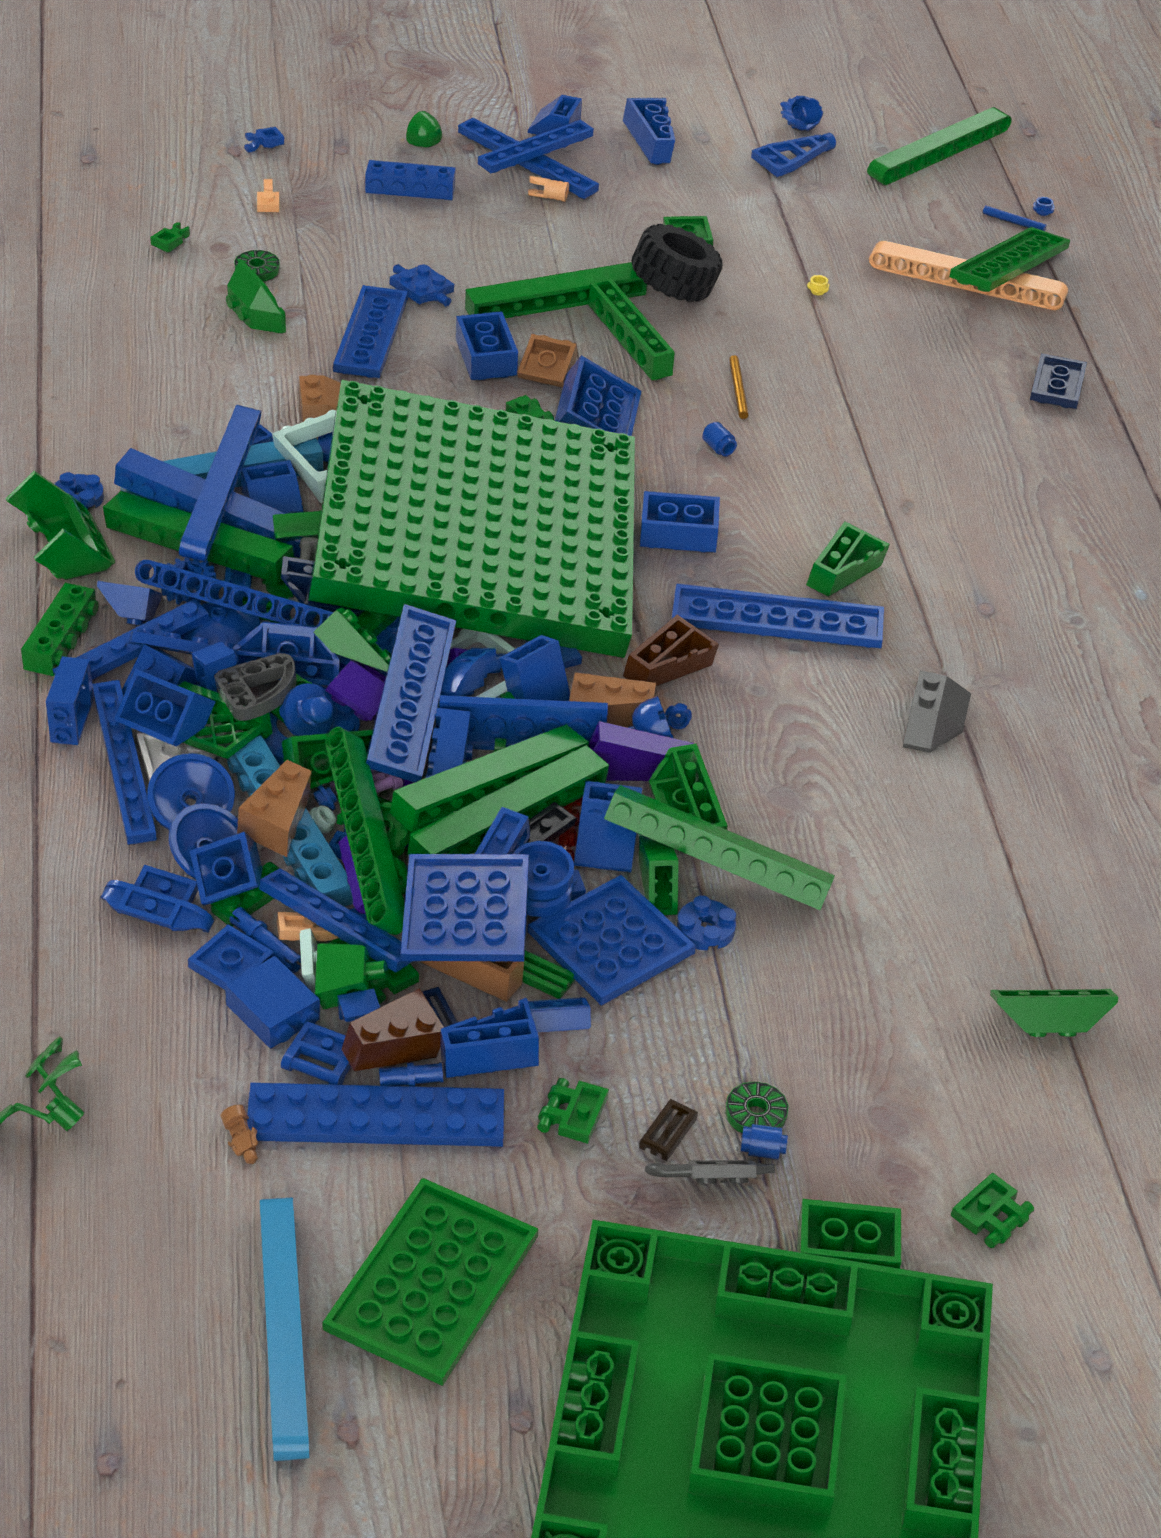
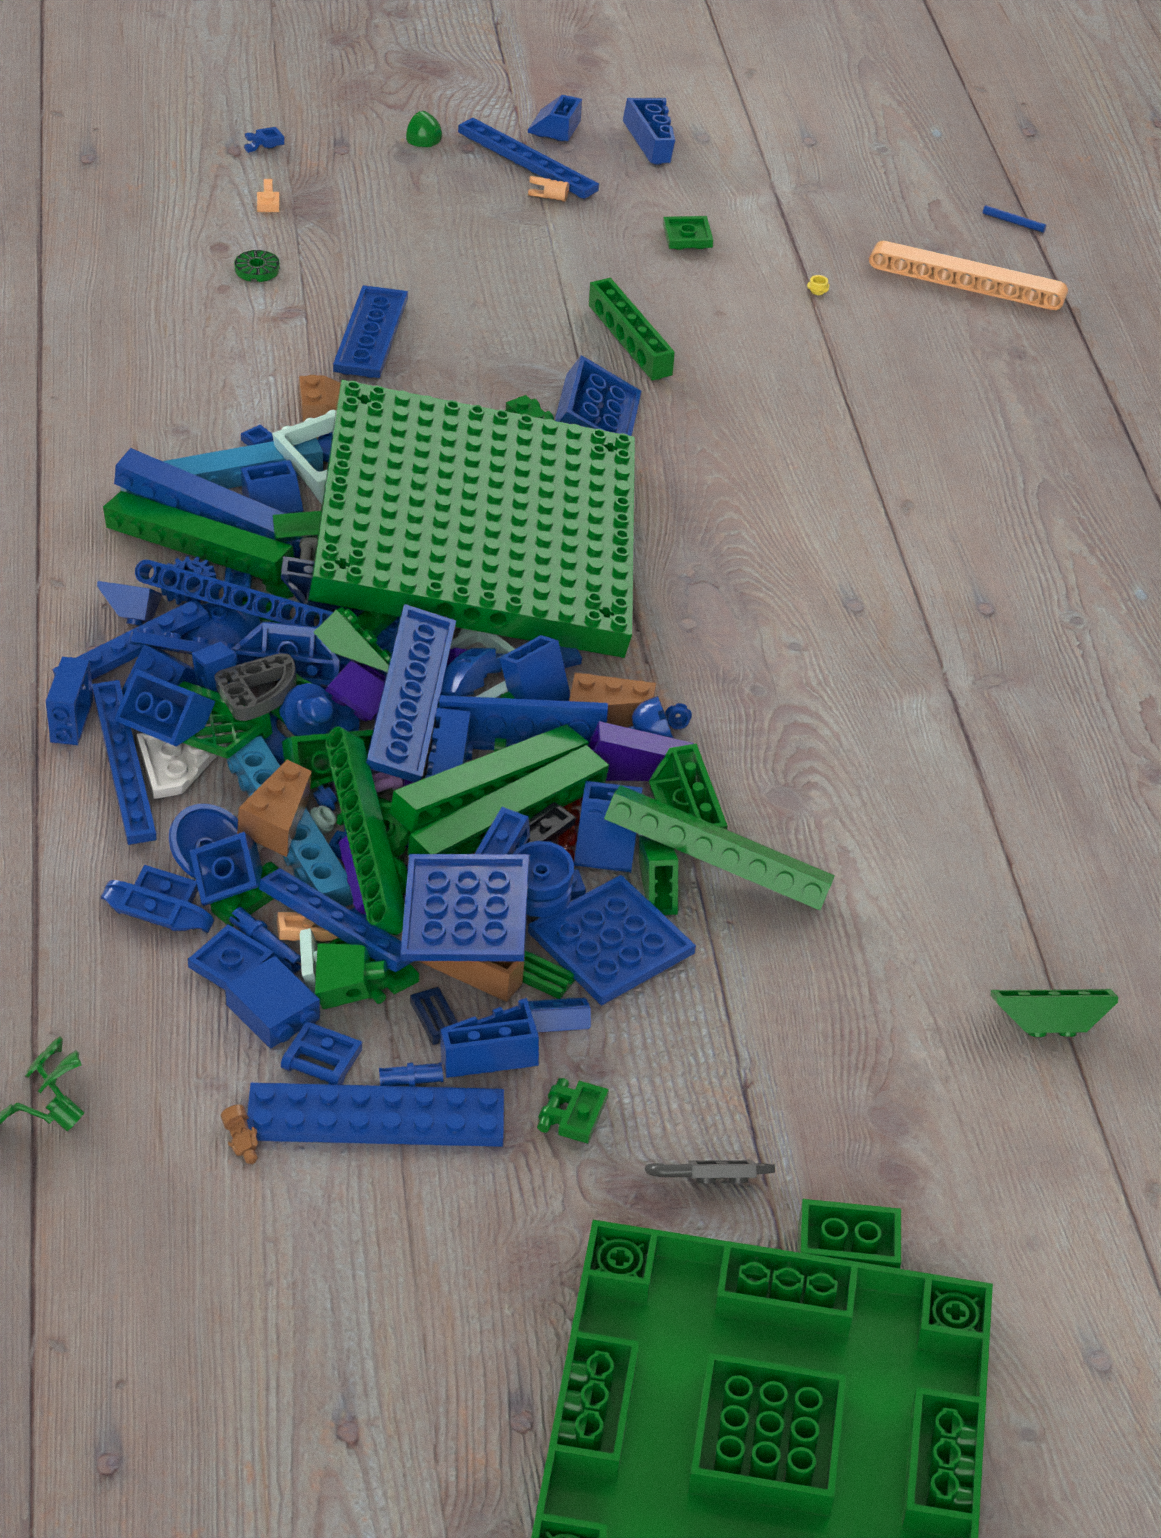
(59, 628): green brick -> none
(73, 538): green windscreen -> none
(87, 486): blue plate -> none
(169, 239): green plate -> none
(188, 778): blue dish -> none
(220, 483): blue beam -> none
(254, 301): green wedge -> none
(284, 1330): dark azure beam -> none
(357, 1004): blue panel -> none
(394, 1034): reddish brown wedge -> none
(410, 180): blue brick -> none
(422, 284): blue plate -> none
(431, 1281): green plate -> none
(486, 346): blue brick -> none
(535, 146): blue plate -> none
(547, 360): medium nougat plate -> none
(550, 291): green brick -> none
(657, 1147): dark brown tile -> none
(671, 653): reddish brown wedge -> none
(676, 262): black tyre -> none
(680, 521): blue brick -> none
(710, 911): blue plate -> none
(719, 439): blue brick -> none
(738, 387): pearl gold bar -> none
(756, 1095): tile -> none
(763, 1141): blue brick -> none
(779, 165): blue plate -> none
(780, 615): blue plate -> none
(802, 112): blue hair -> none
(846, 559): green wedge -> none
(936, 712): dark grey wedge -> none
(939, 146): green beam -> none
(985, 1203): green plate -> none
(1009, 259): green plate -> none
(1043, 206): blue plate -> none
(1058, 381): plate -> none

